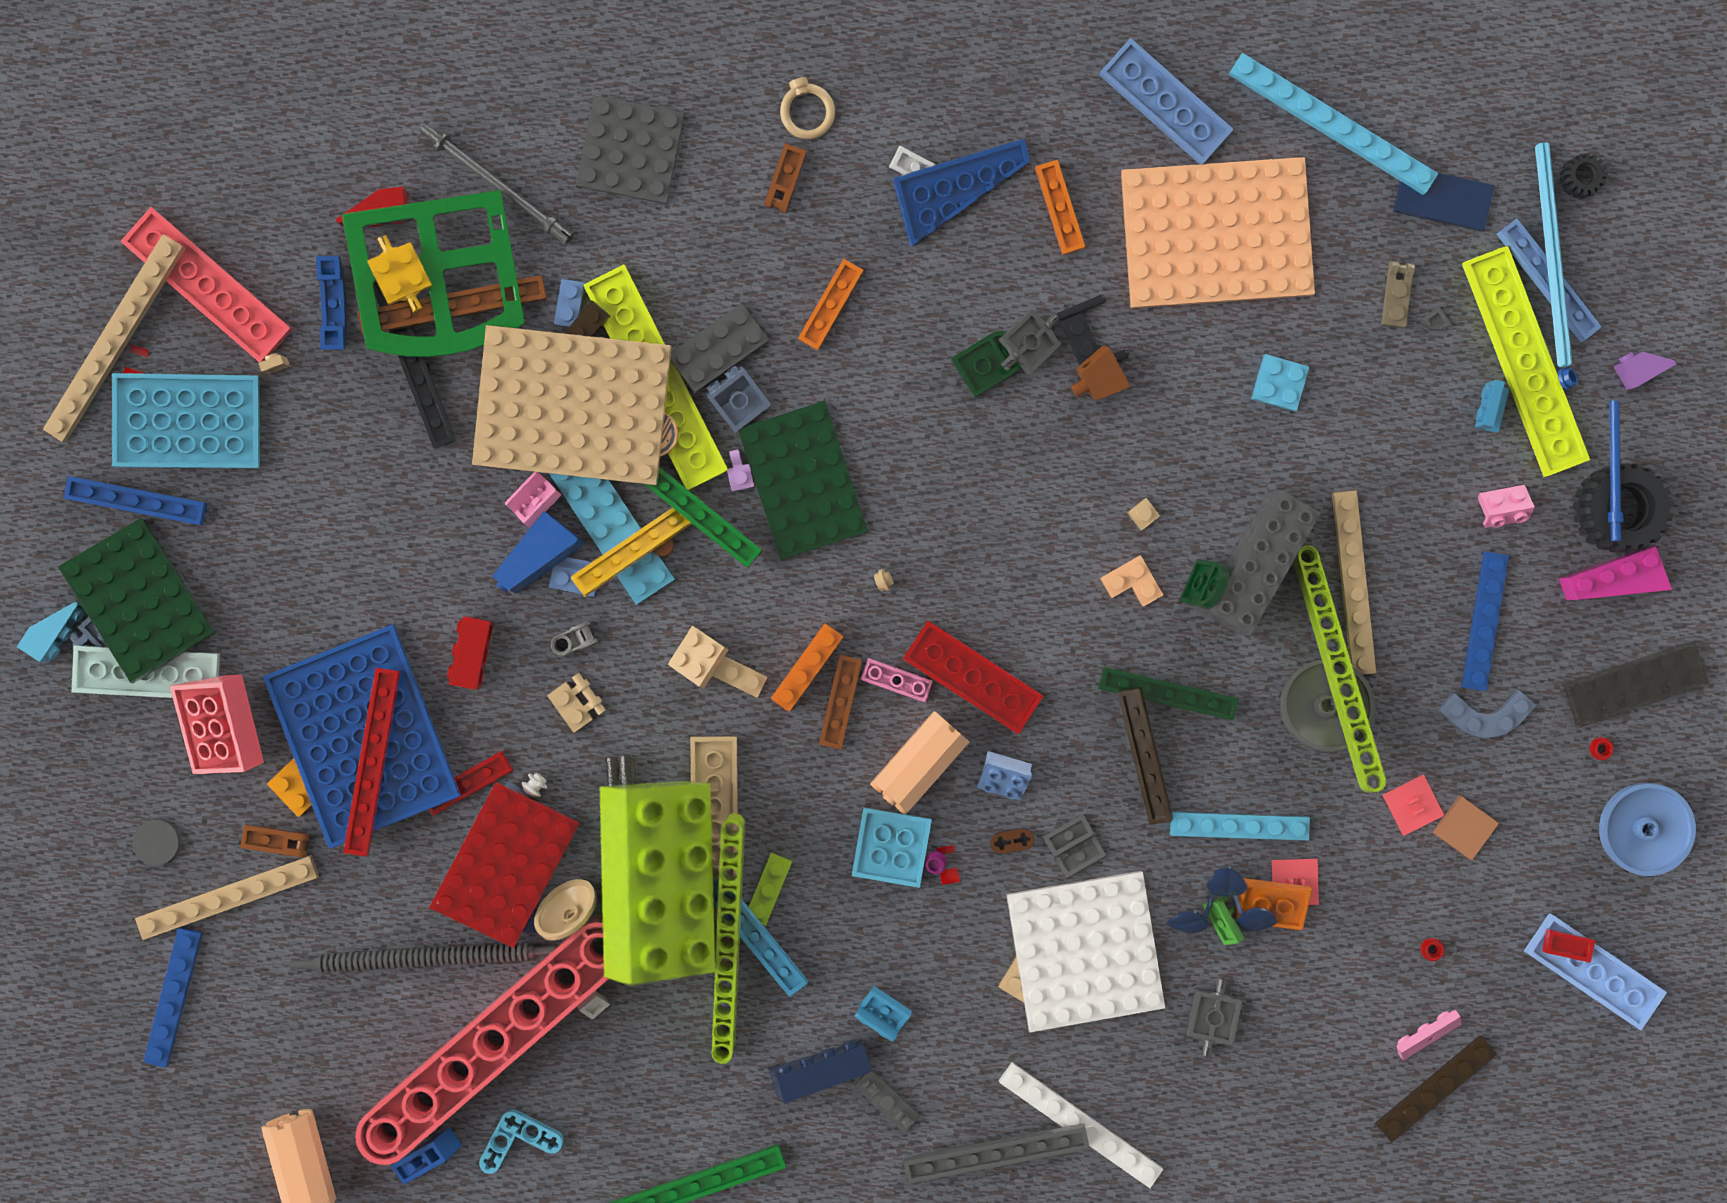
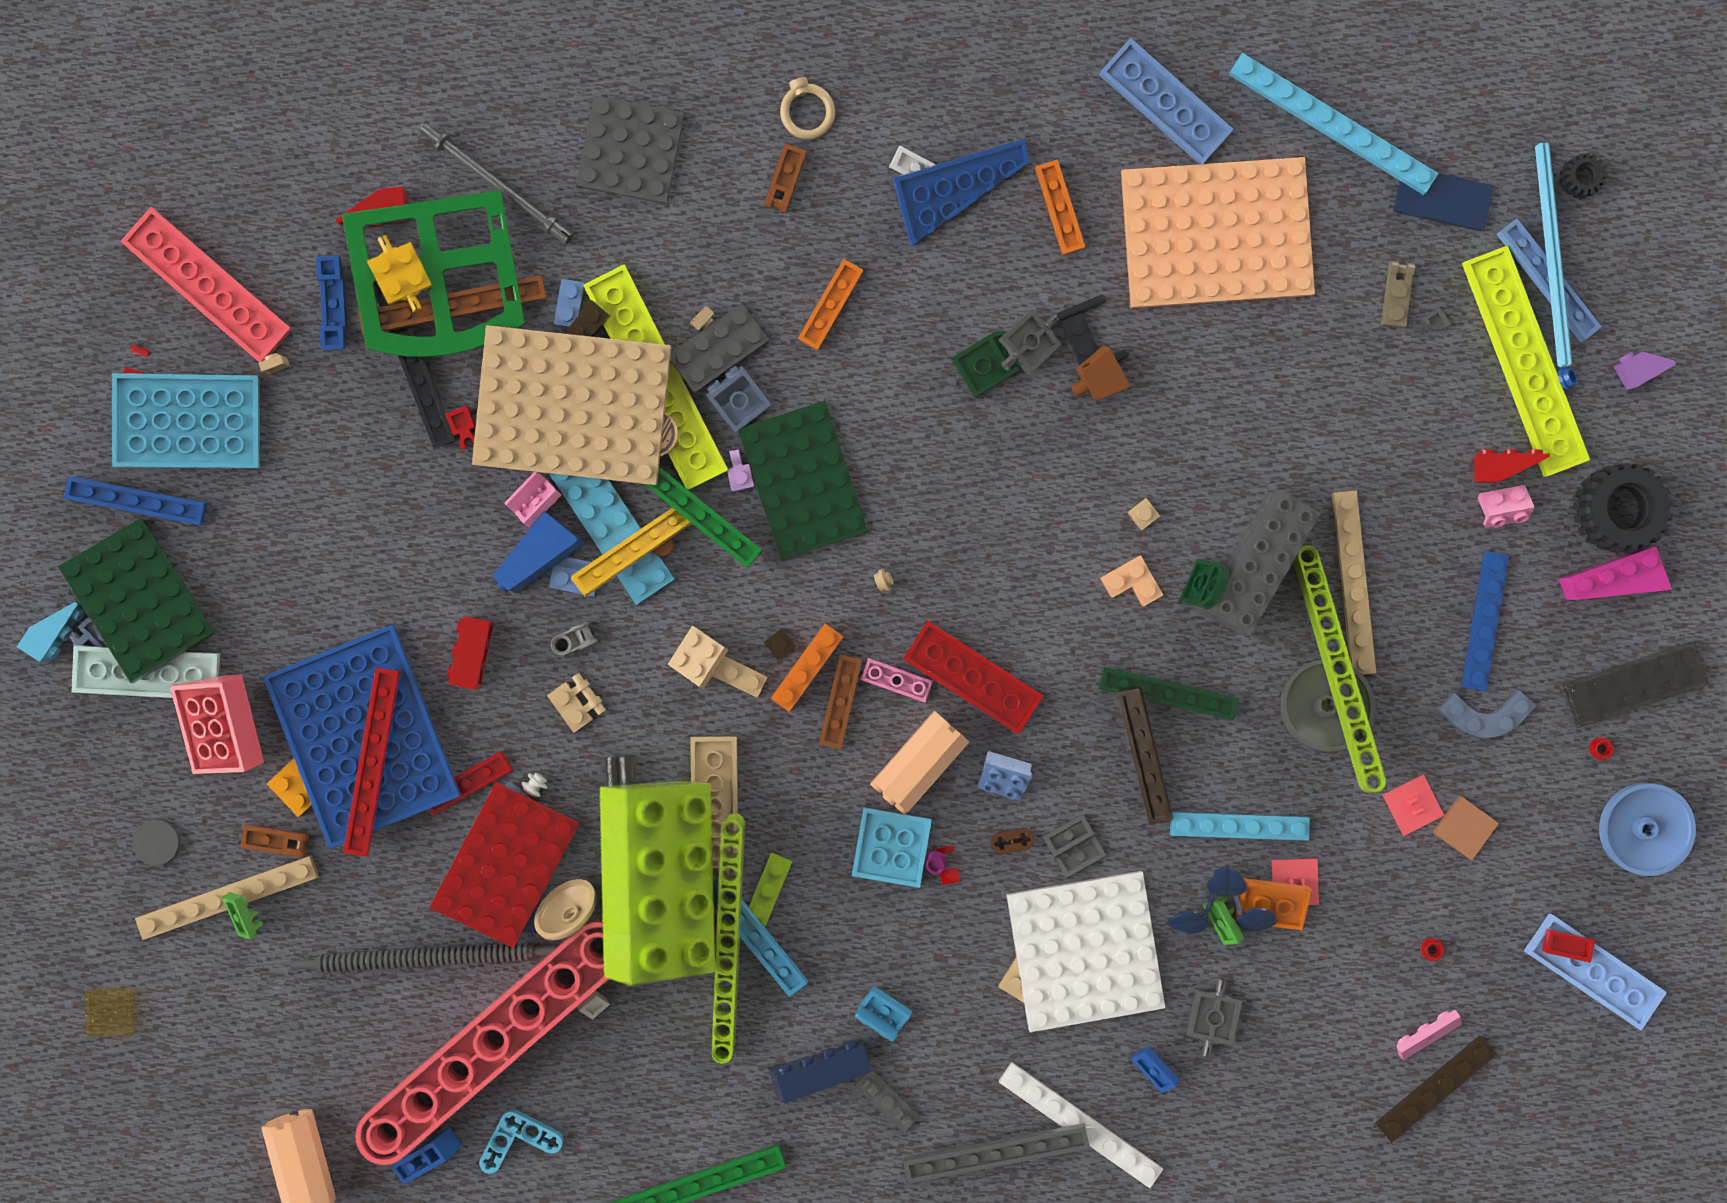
(109, 1011): none -> clear yellow tile
(114, 338): tan plate -> none
(173, 997): blue plate -> none
(240, 916): none -> bright green plate
(461, 424): none -> red plate
(702, 319): none -> tan plate
(780, 644): none -> dark brown plate
(1155, 1069): none -> blue plate
(1280, 382): medium azure plate -> none
(1492, 406): dark azure bracket -> none
(1497, 467): none -> red slope
(1616, 515): blue bar -> none

